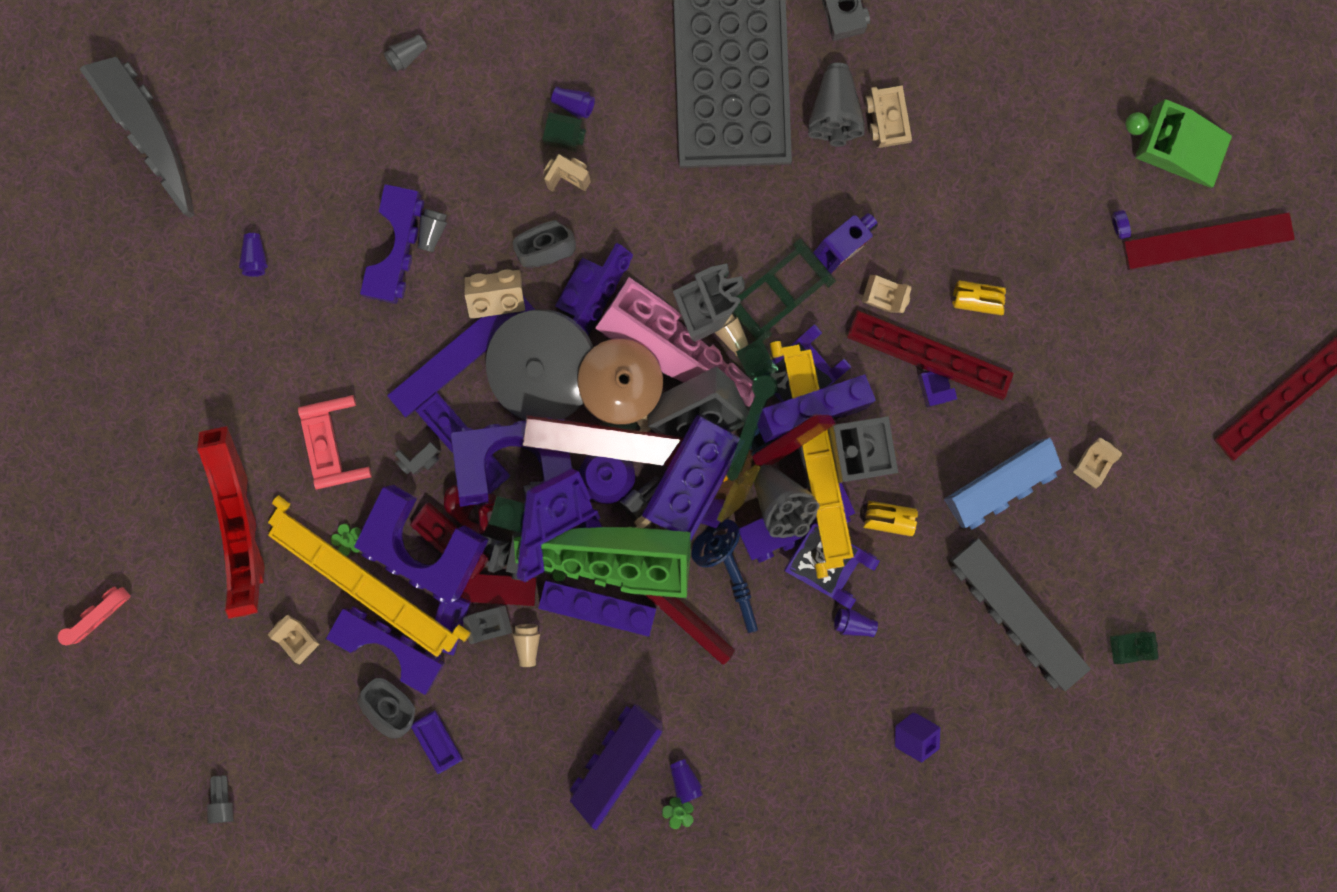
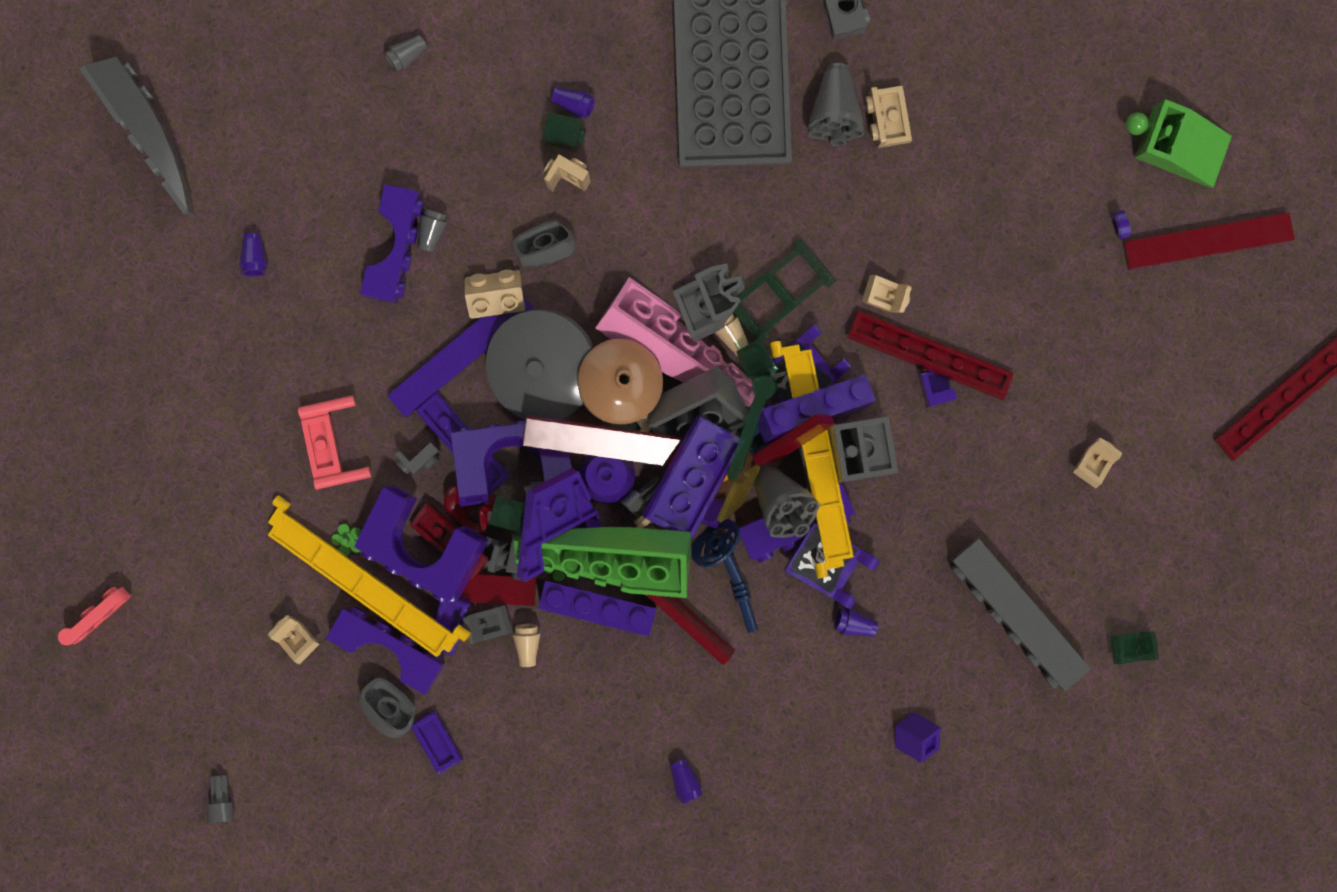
(236, 520): red arch -> none
(592, 287): dark purple bracket -> none
(616, 764): dark purple slope -> none
(679, 813): bright green plant -> none
(845, 241): dark purple torso -> none
(890, 518): yellow arm -> none
(979, 297): yellow arm -> none
(1004, 483): medium blue slope -> none

